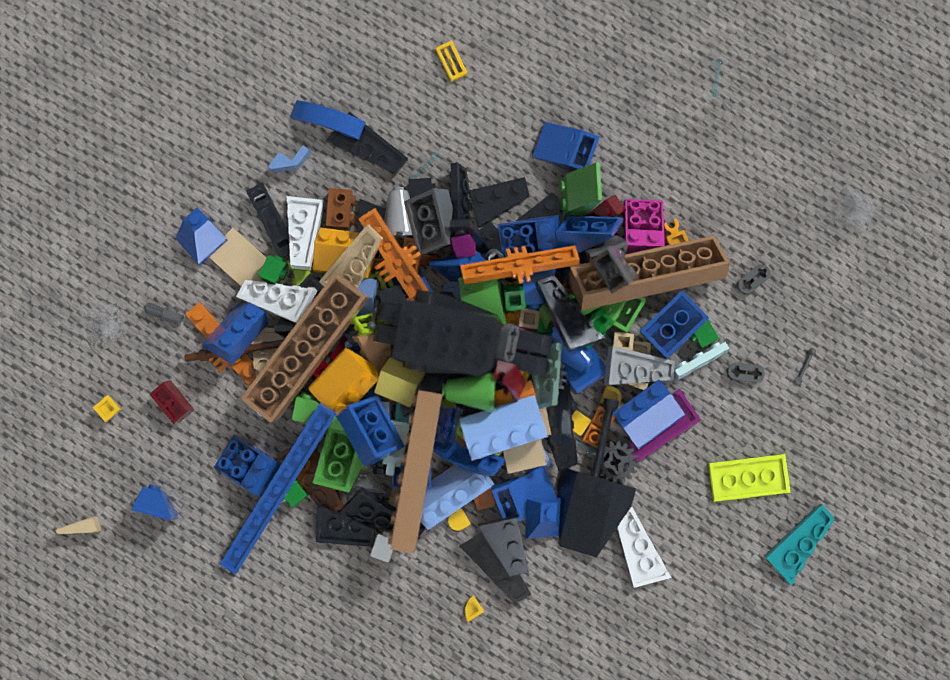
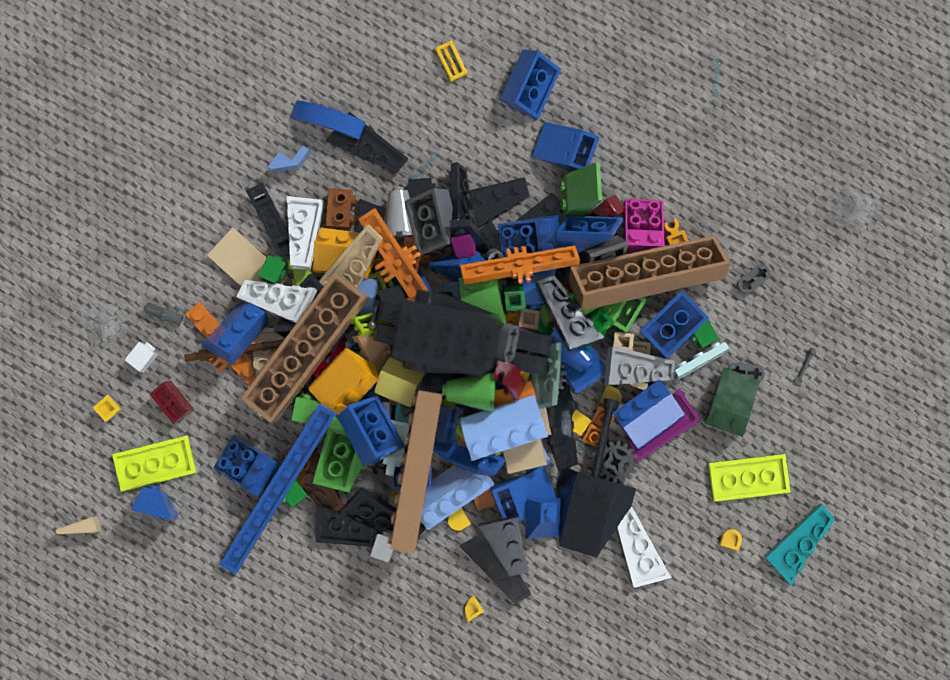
(141, 356): none -> white brick
(154, 463): none -> neon yellow tile
(199, 236): blue slope -> none
(530, 83): none -> blue slope
(614, 268): dark grey slope -> none
(731, 539): none -> yellow tile
(732, 402): none -> dark green slope

